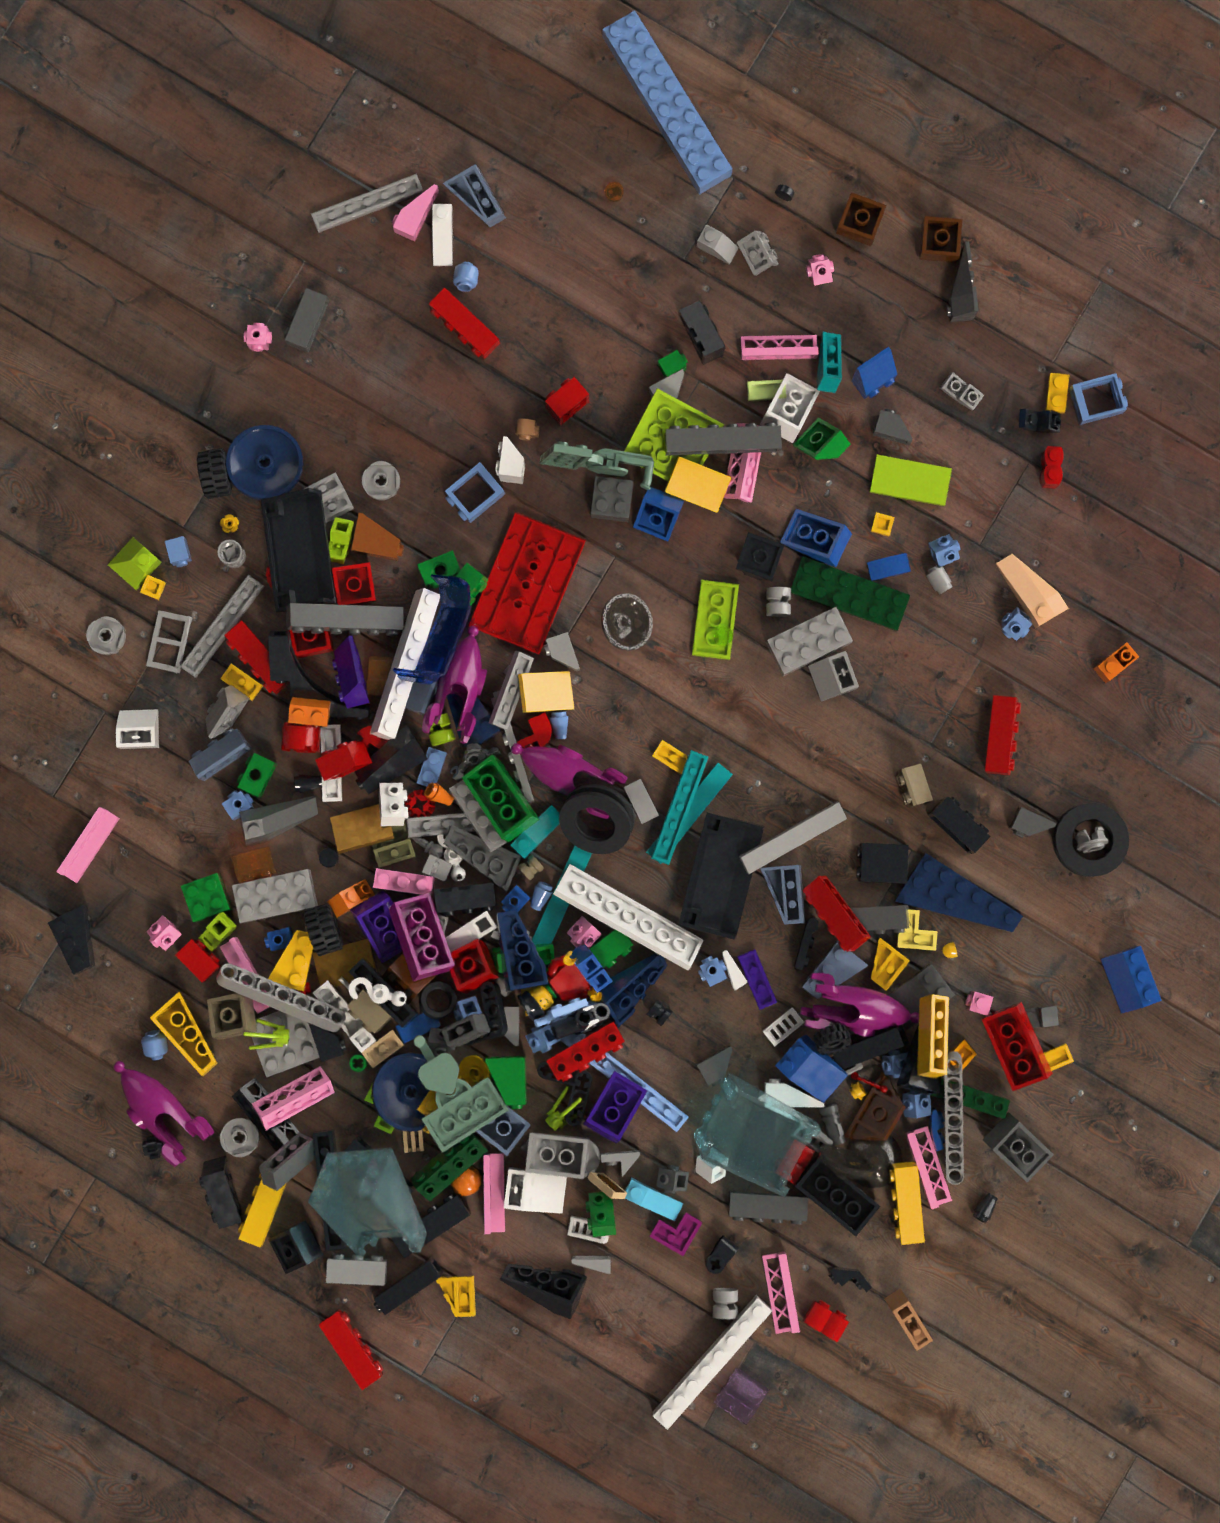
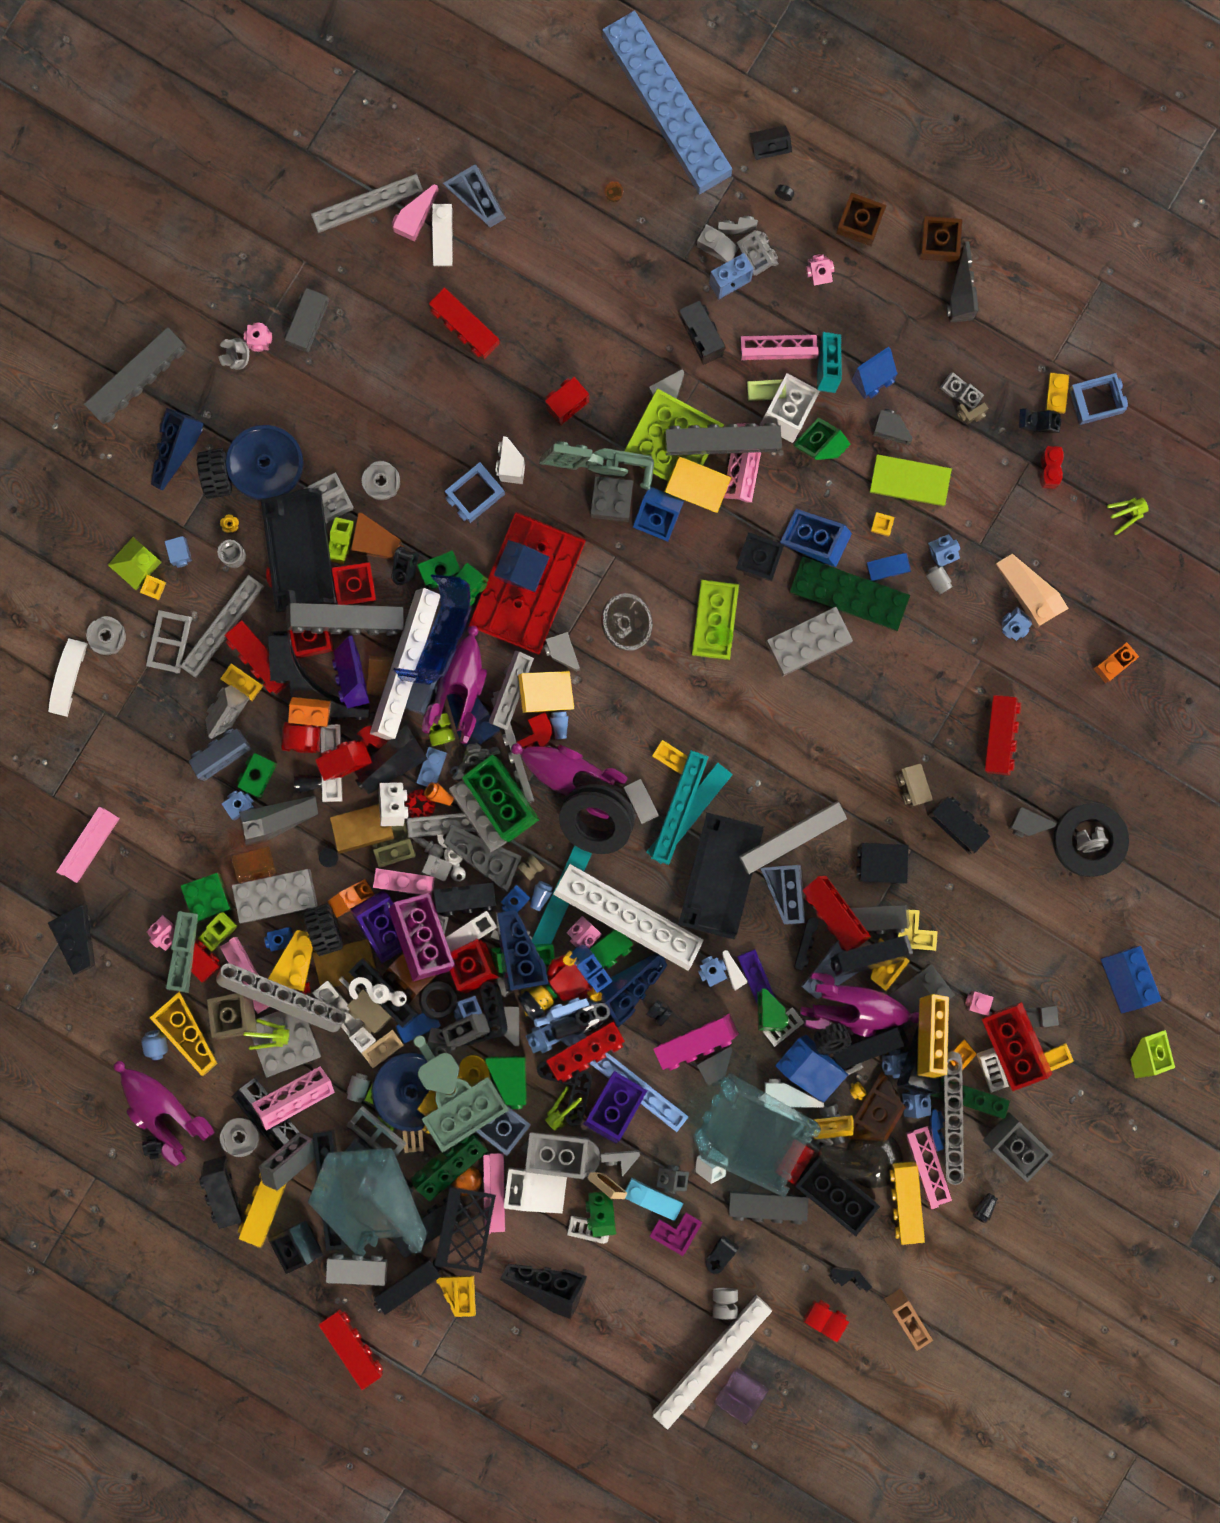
(66, 676): none -> white slope
(135, 376): none -> dark grey brick
(137, 729): white slope -> none
(177, 441): none -> dark blue wedge
(183, 951): none -> sand green slope
(230, 358): none -> light grey piece
(327, 1043): black slope -> none
(358, 1069): green bush -> none
(358, 1087): none -> light grey brick
(381, 1128): none -> light grey window
(404, 563): none -> black piece
(448, 1226): none -> black fence
(465, 276): medium blue head -> none
(521, 566): none -> dark blue slope
(527, 429): medium nougat plate -> none
(536, 834): teal slope -> none
(597, 1263): light grey slope -> none
(672, 363): green brick -> none
(696, 1042): none -> dark pink wedge
(734, 271): none -> medium blue window
(744, 225): none -> light grey slope
(770, 1012): none -> green slope
(771, 142): none -> black panel
(778, 601): light grey wheel -> none
(788, 1292): bright pink fence -> none
(833, 676): light grey slope -> none
(835, 1127): none -> yellow plate
(855, 1076): red hinge -> none
(871, 956): none -> black slope
(948, 893): dark blue wing -> none
(949, 950): yellow hinge -> none
(976, 414): none -> dark tan bracket
(987, 1054): none -> white slope
(1135, 507): none -> lime plant
(1152, 1056): none -> lime slope

